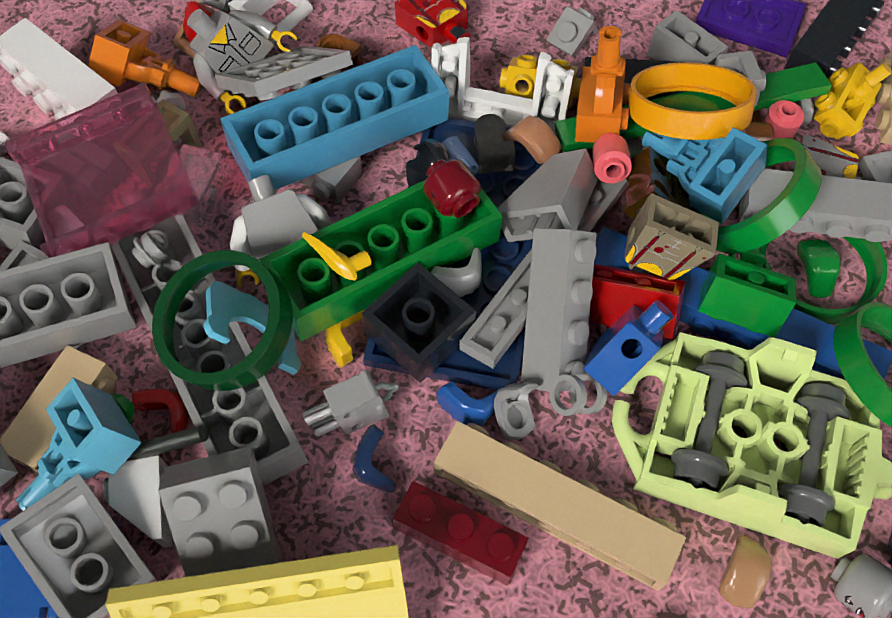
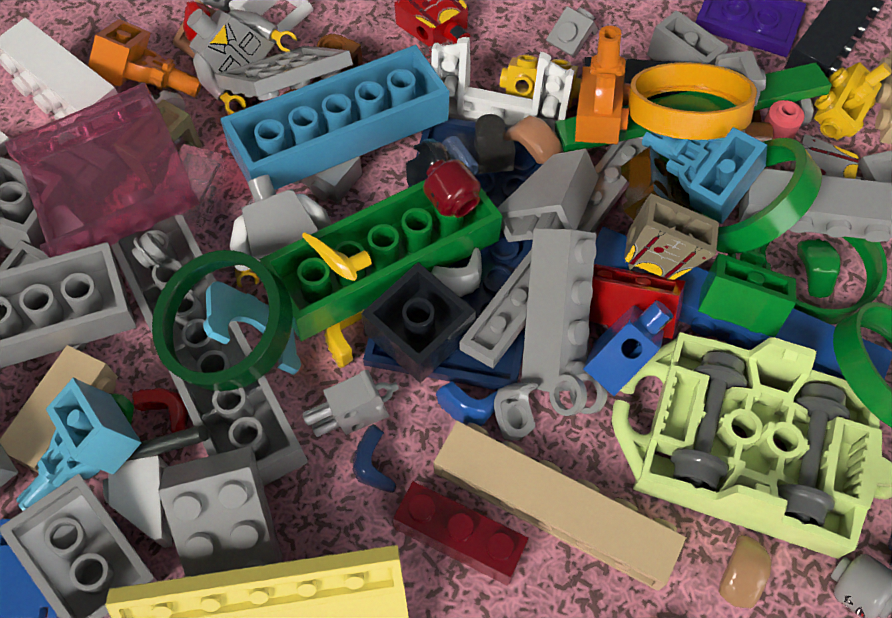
(611, 158): coral brick -> none

